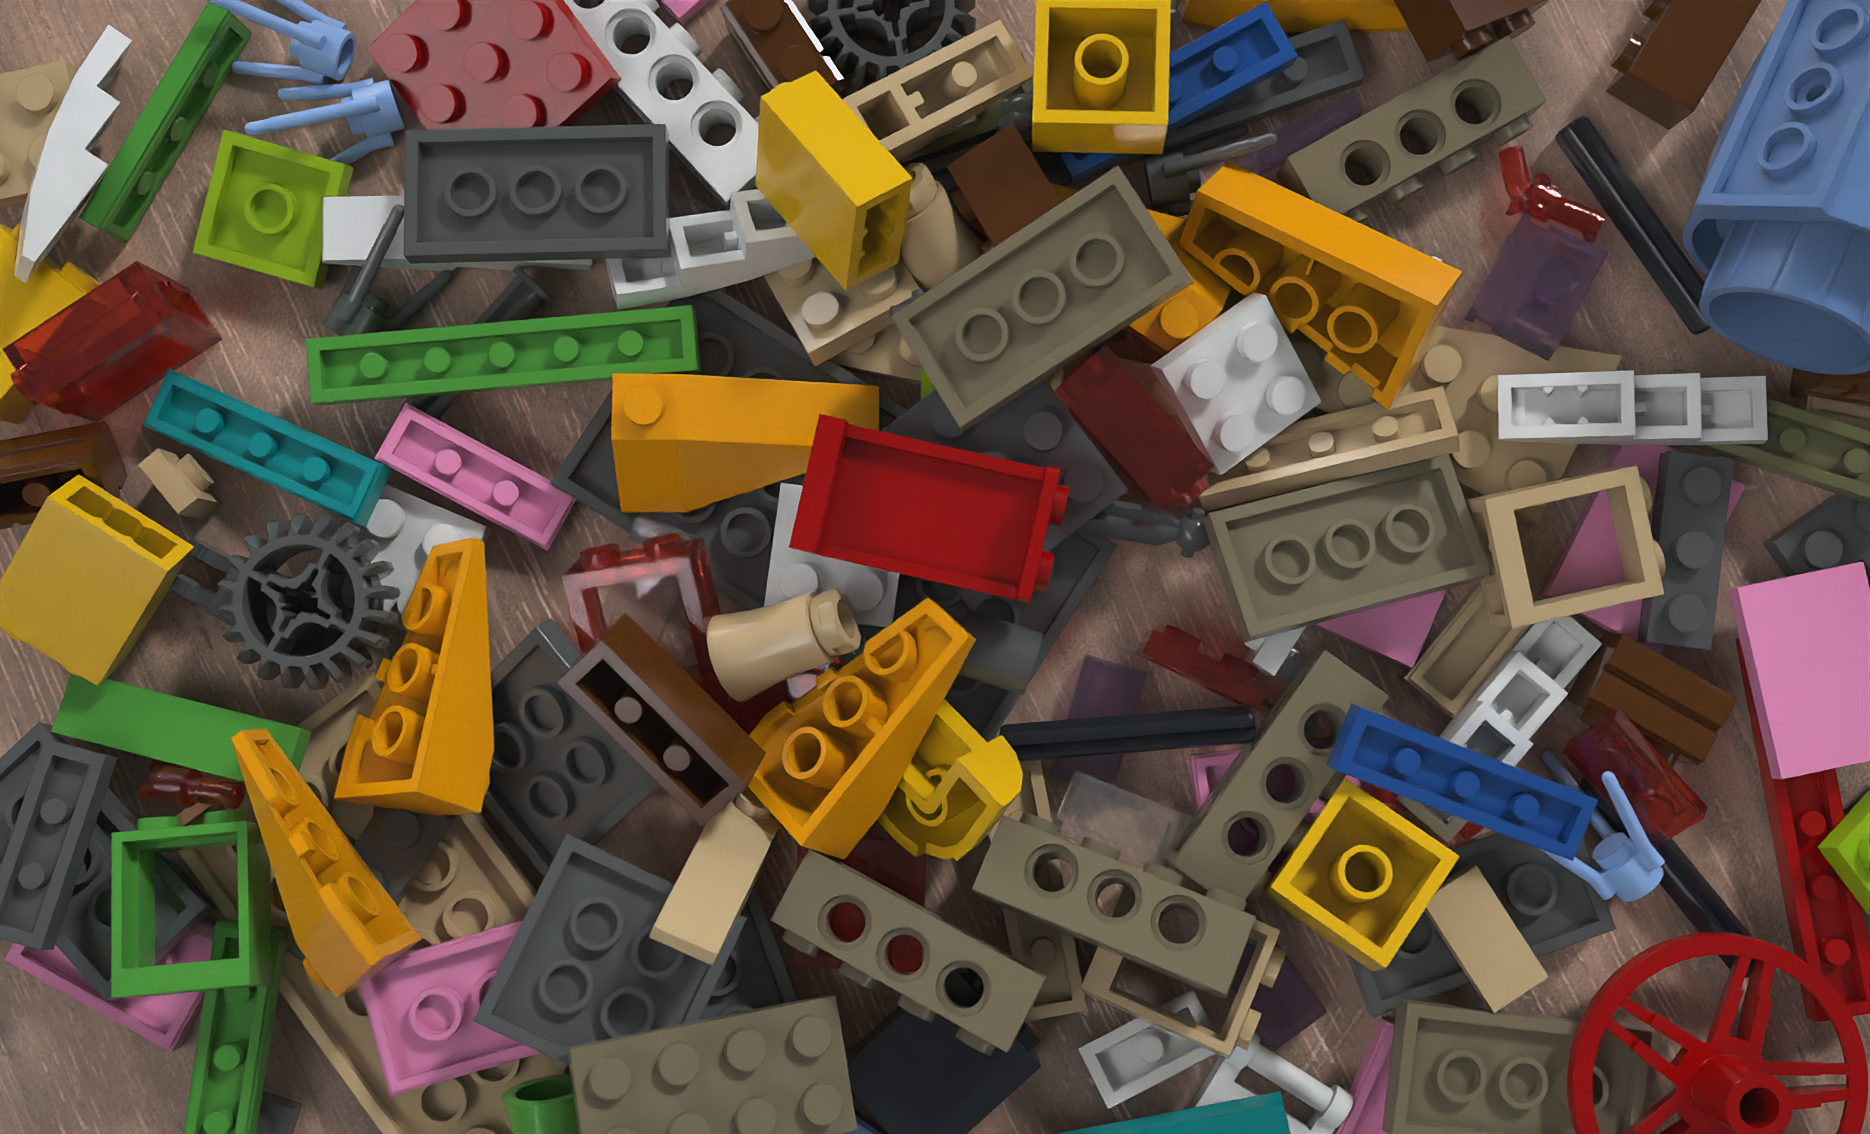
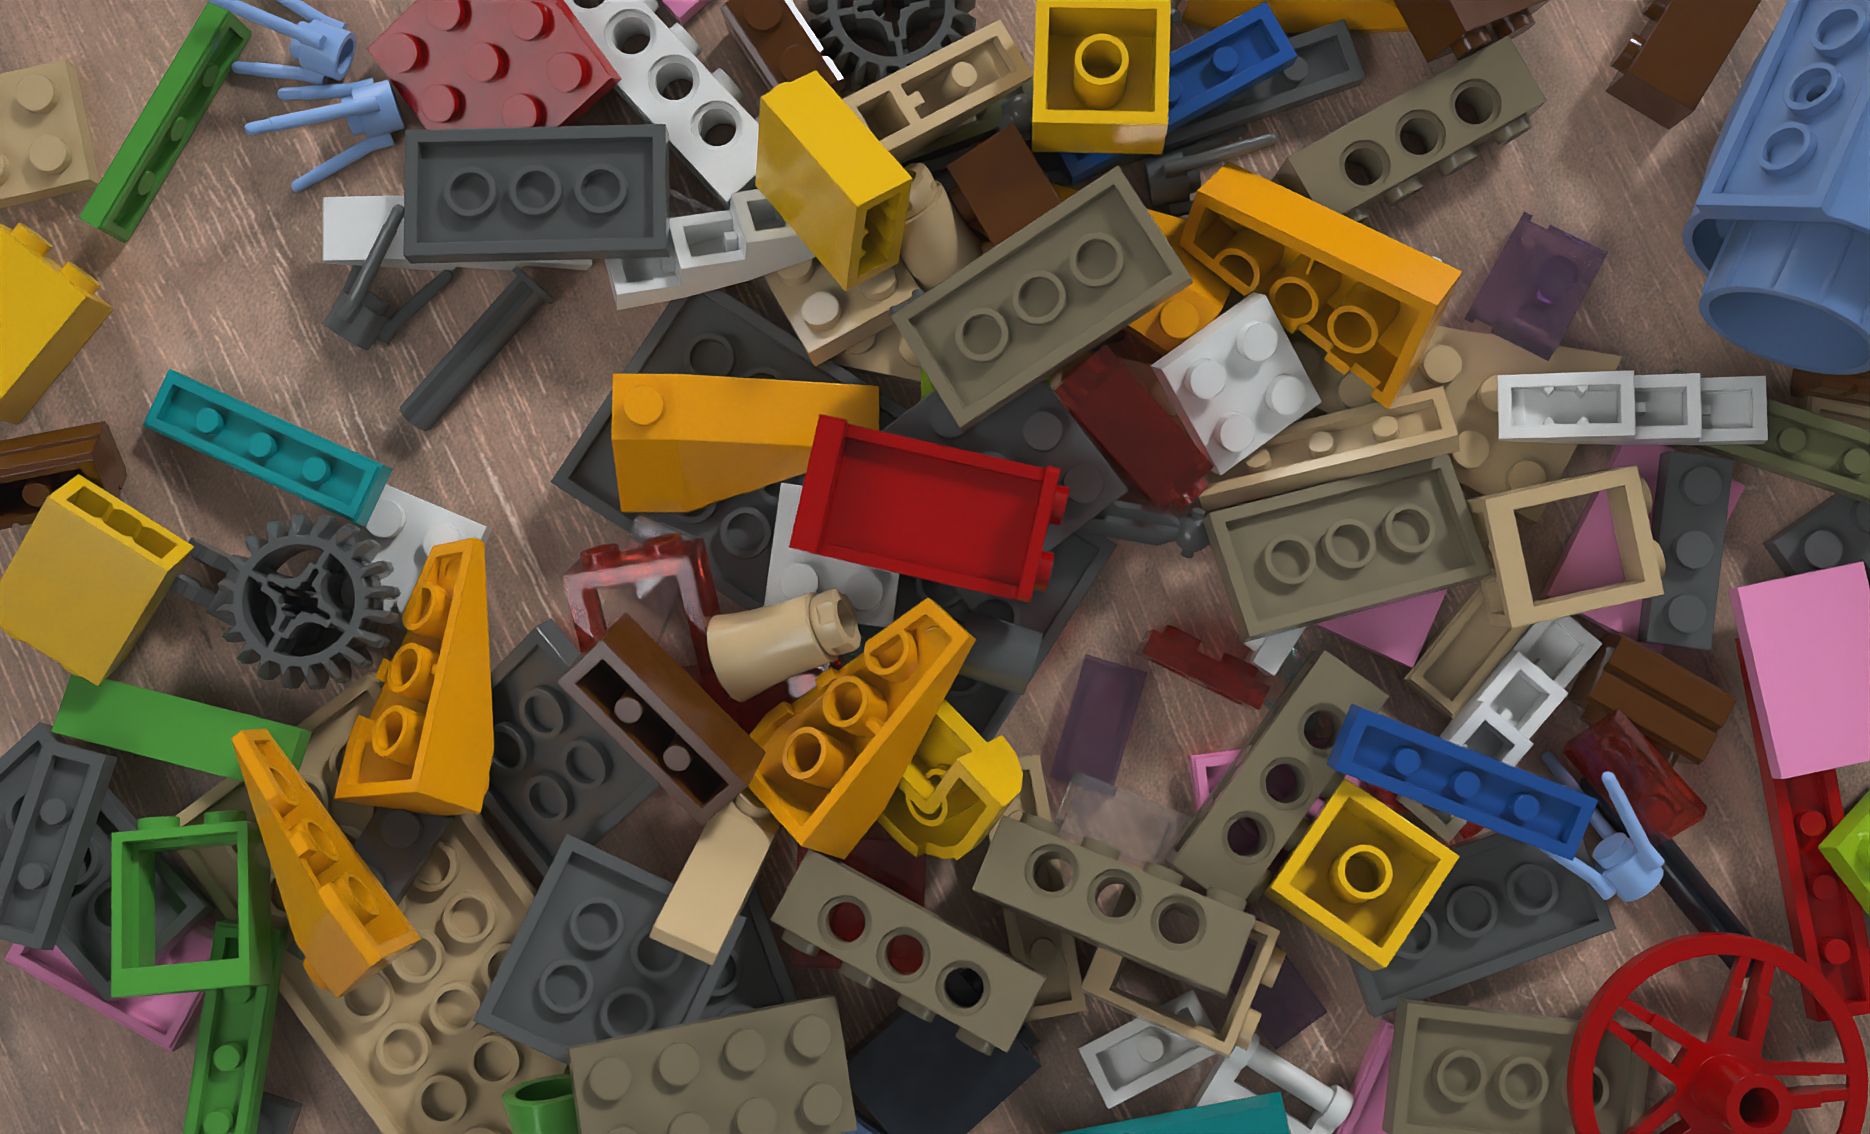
(66, 168): white slope -> none
(111, 344): clear red window -> none
(181, 482): tan plate -> none
(187, 787): clear red piece -> none
(268, 208): lime plate -> none
(426, 1010): bright pink tile -> none
(475, 476): bright pink tile -> none
(502, 355): bright green plate -> none
(1131, 733): black axle -> none
(1301, 134): clear purple tile -> none
(1484, 939): tan tile -> none
(1542, 198): clear red piece -> none
(1635, 219): black axle -> none

